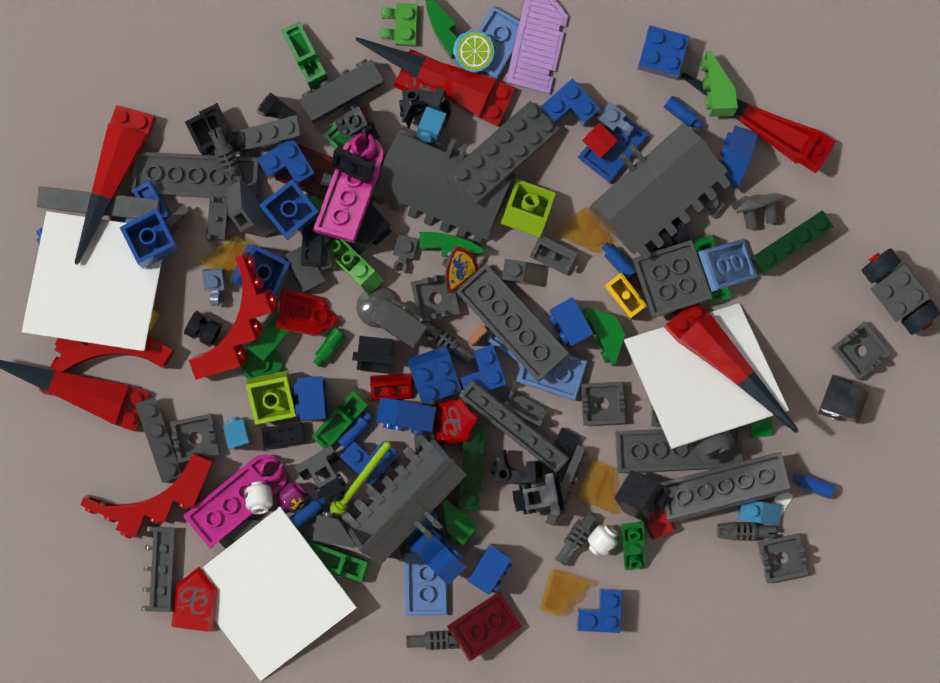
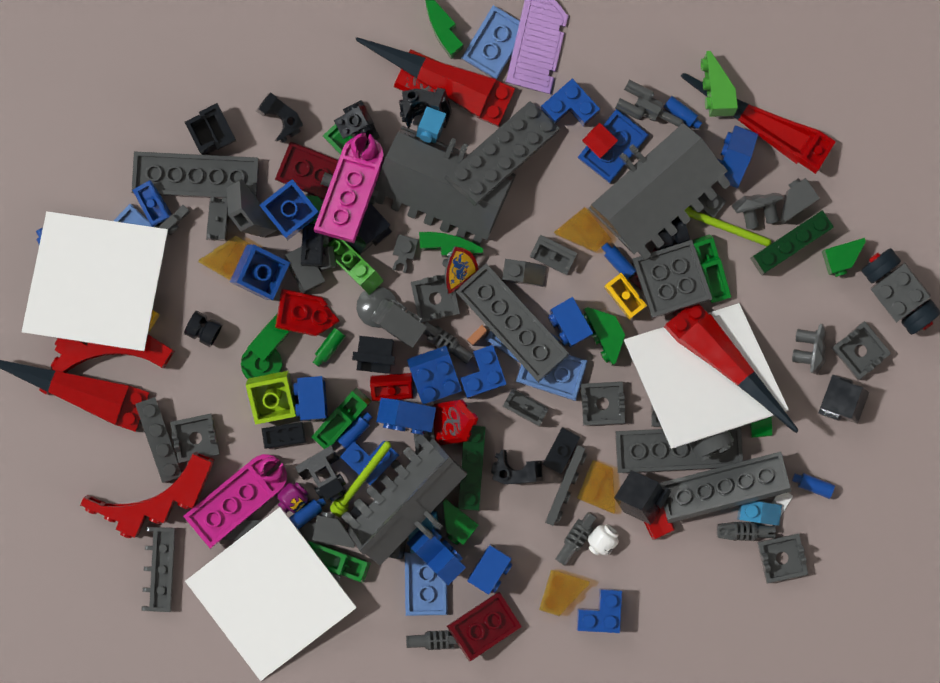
(78, 201): dark grey tile -> none
(121, 146): red plate -> none
(149, 238): blue brick -> none
(194, 602): red tile -> none
(214, 281): sand blue plate -> none
(225, 156): dark grey hinge -> none
(237, 433): dark azure slope -> none
(246, 328): red arch -> none
(258, 498): white head -> none
(268, 134): dark grey plate -> none
(287, 157): blue brick -> none
(305, 55): green slope -> none
(341, 91): dark grey brick -> none
(352, 165): black plate -> none
(405, 24): bright green plate -> none
(473, 50): tile -> none
(513, 426): dark grey tile -> none
(528, 208): lime brick -> none
(550, 496): black tile -> none
(614, 118): sand blue plate -> none
(633, 545): green slope -> none
(645, 105): none -> dark grey plant
(663, 52): blue brick -> none
(727, 227): none -> lime piece
(727, 265): medium blue tile -> none
(797, 199): none -> dark grey slope
(817, 356): none -> dark grey connector
(842, 257): none -> green slope

